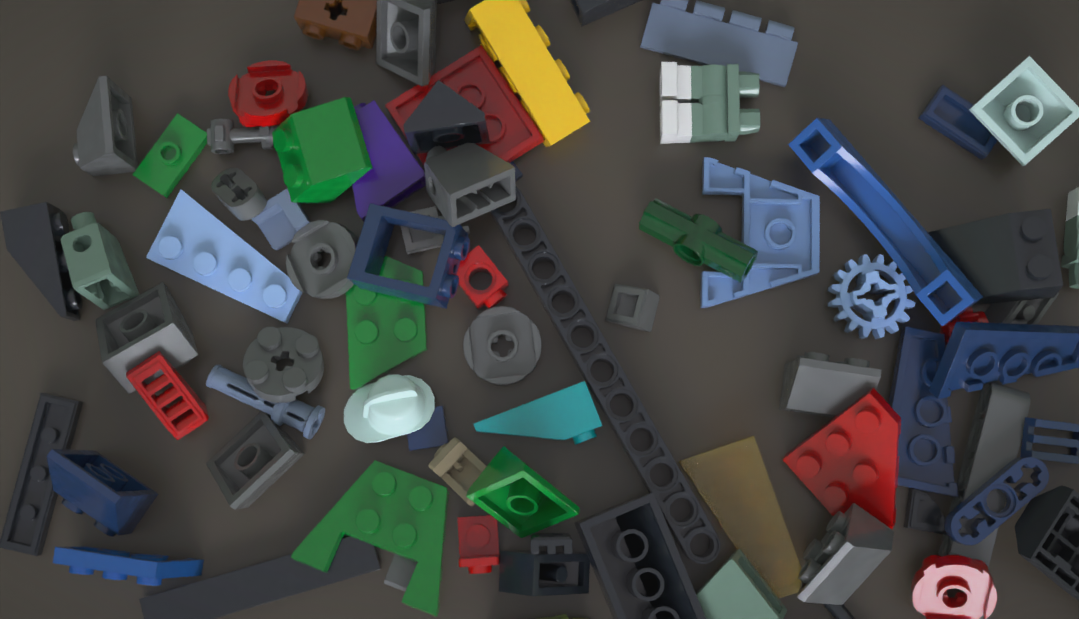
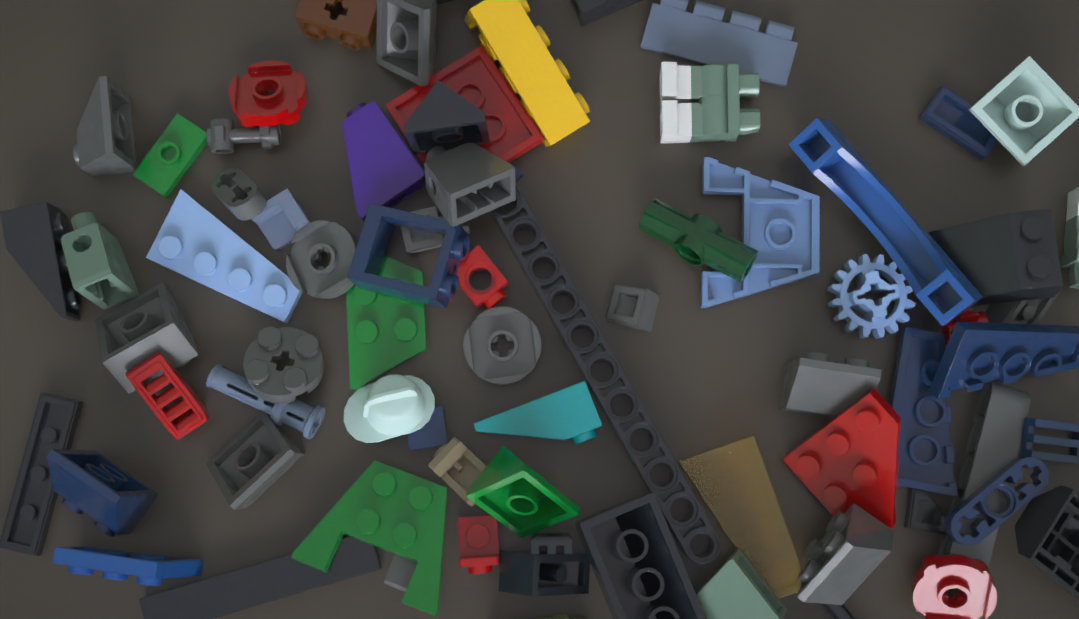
(321, 151): green slope -> none

